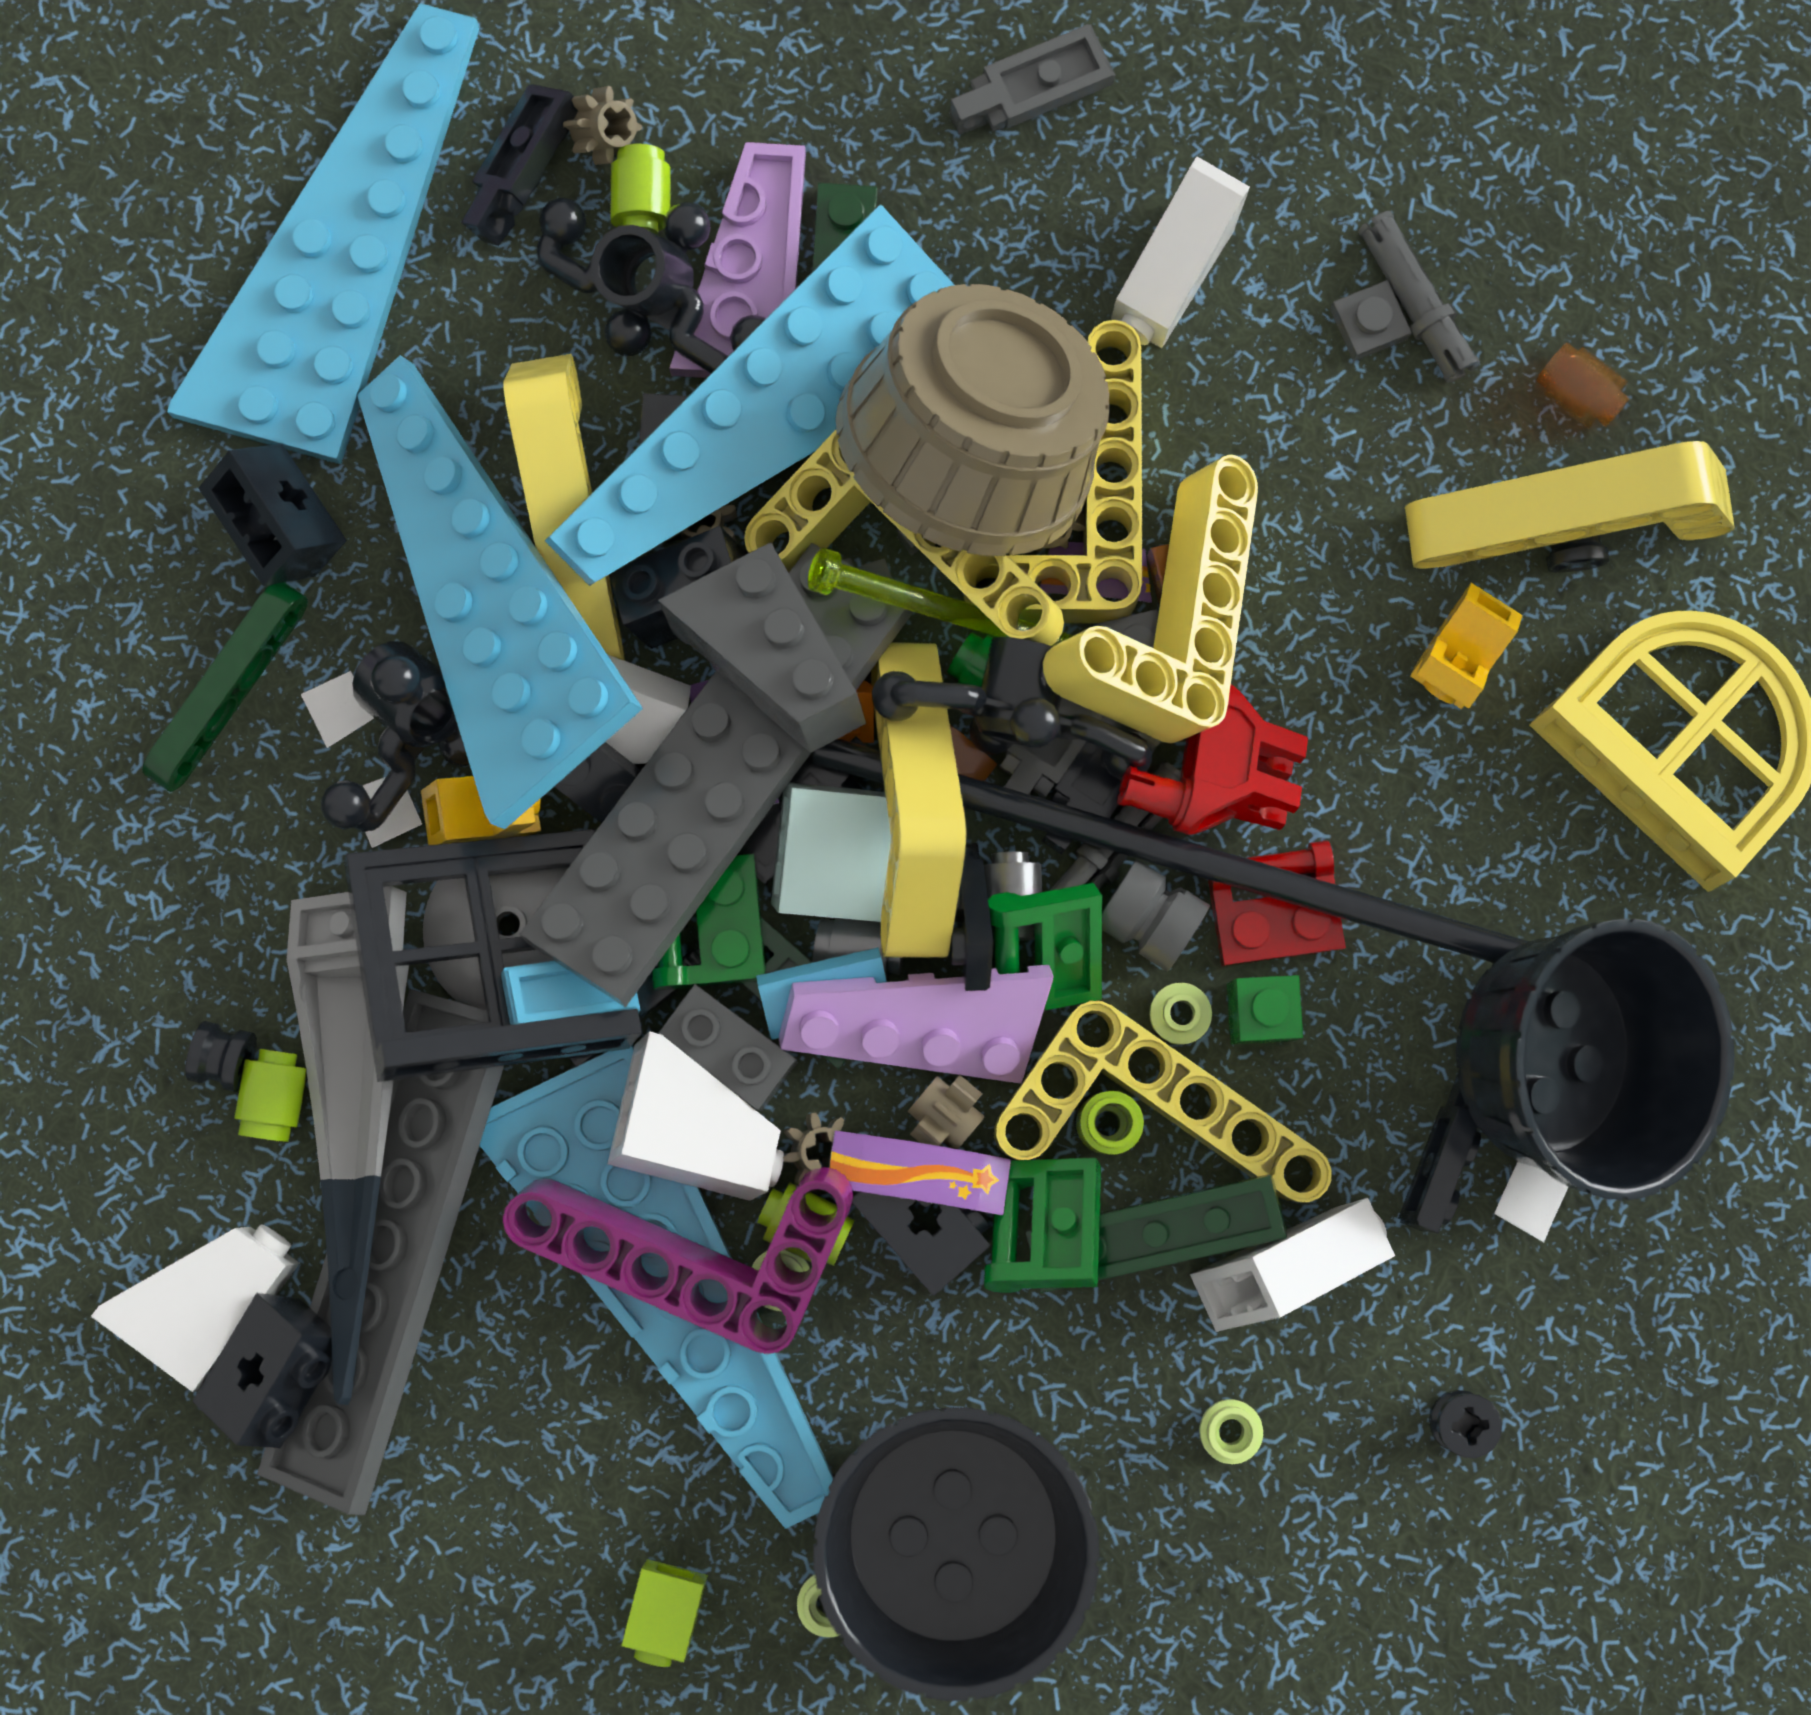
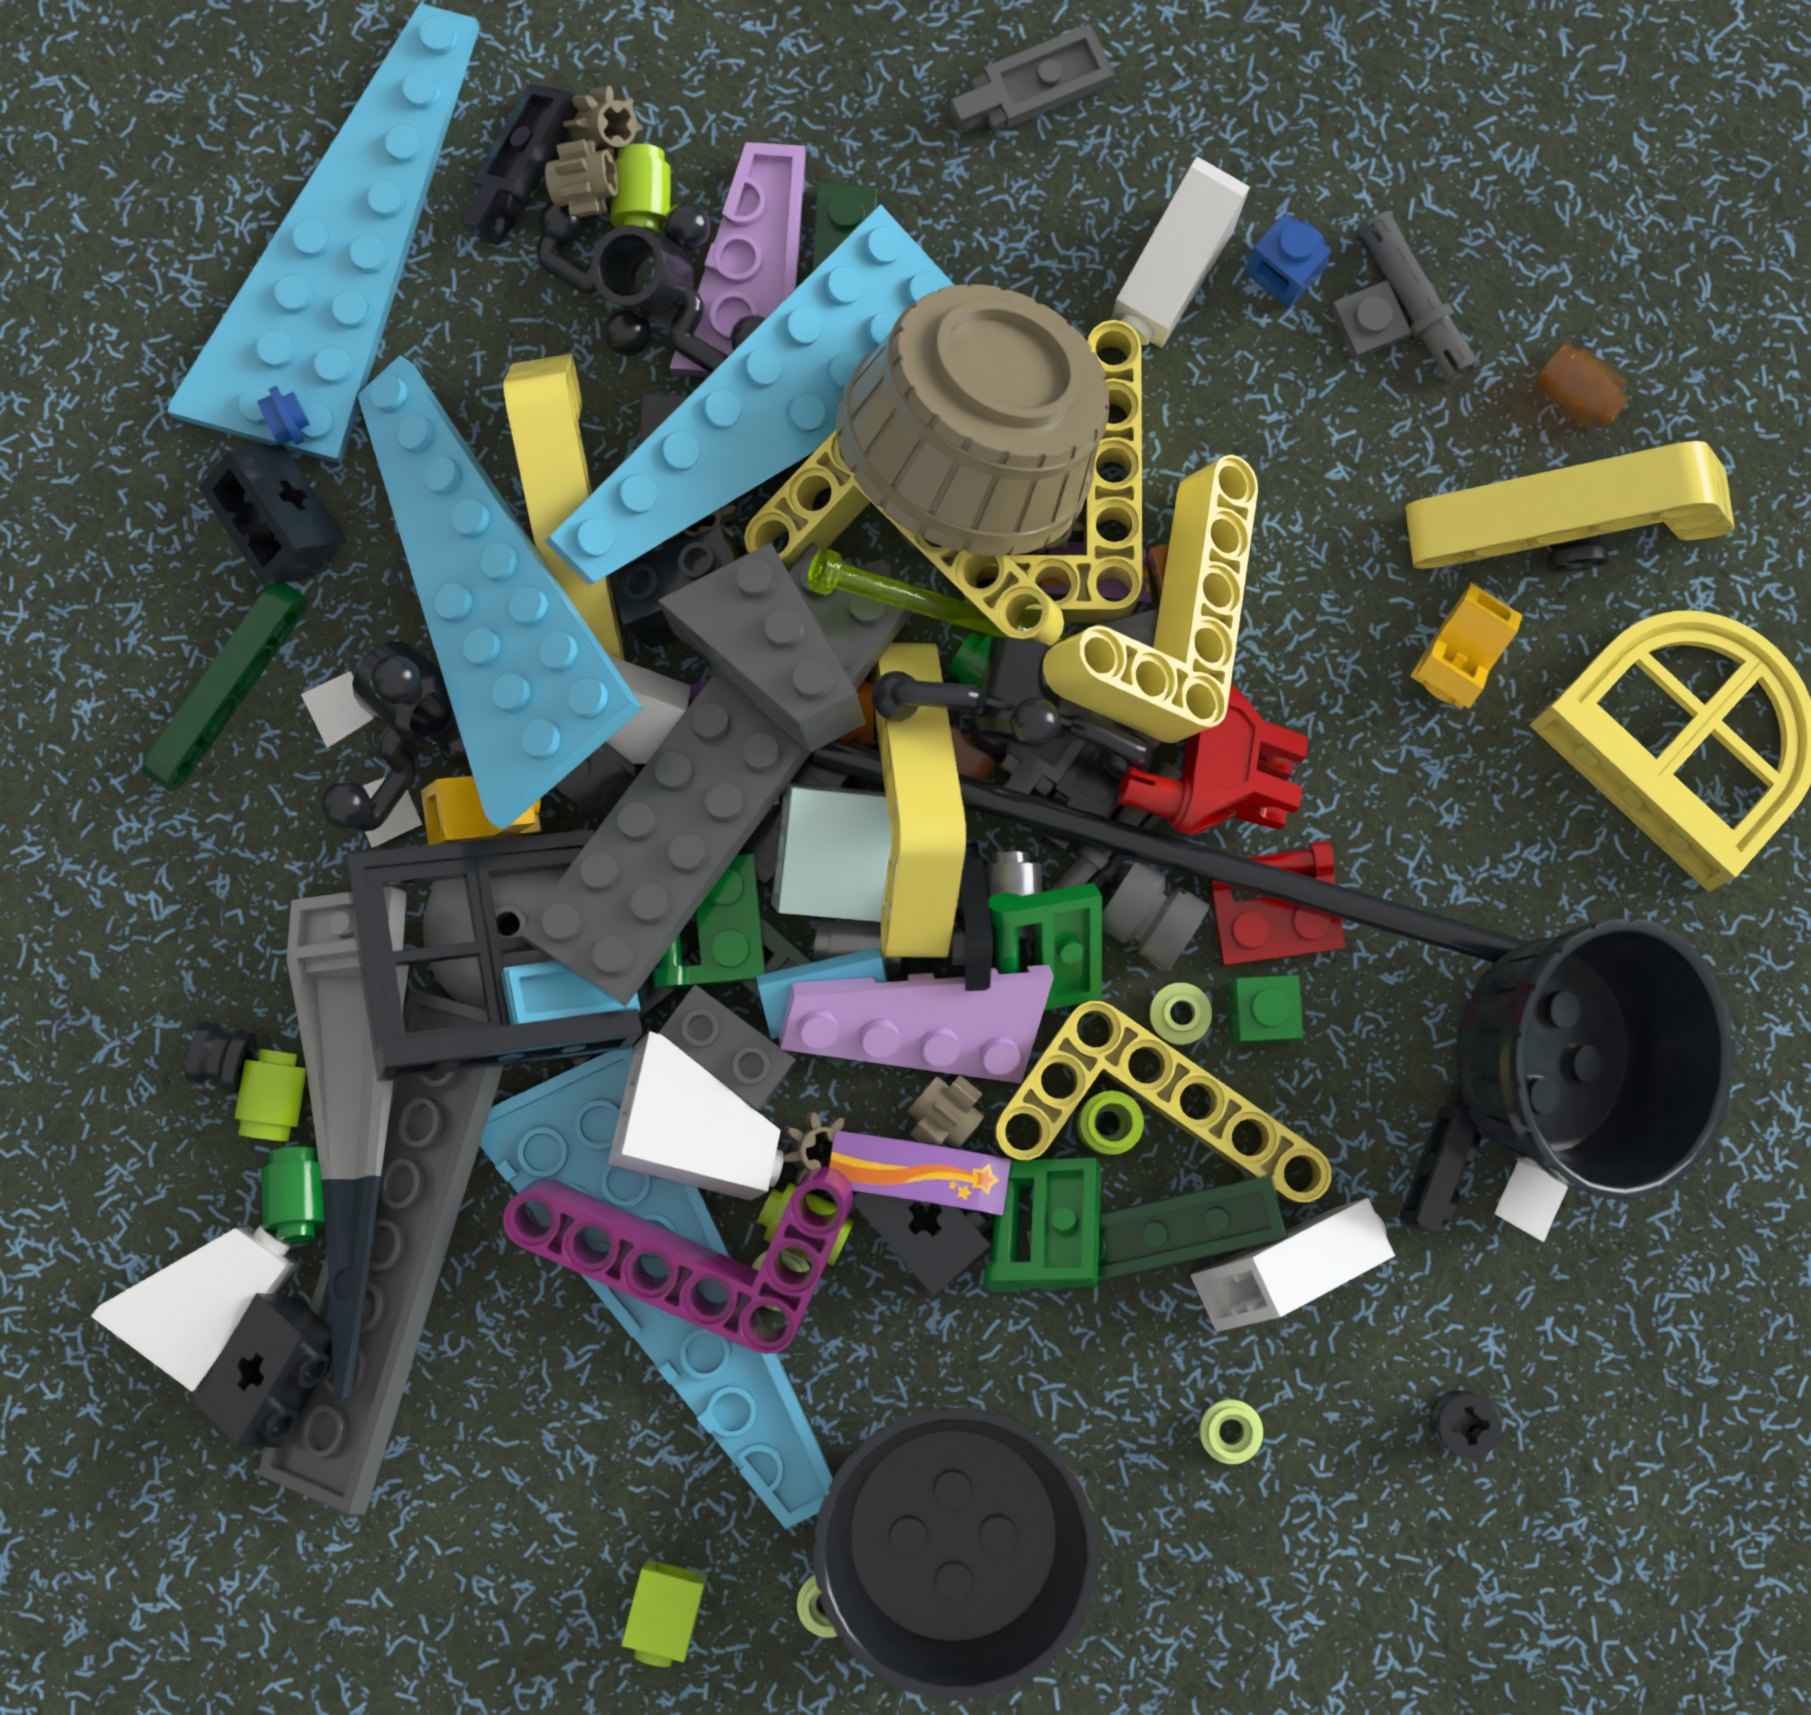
(284, 416): none -> blue plate
(292, 1194): none -> green brick
(581, 178): none -> dark tan gear
(1294, 252): none -> blue brick

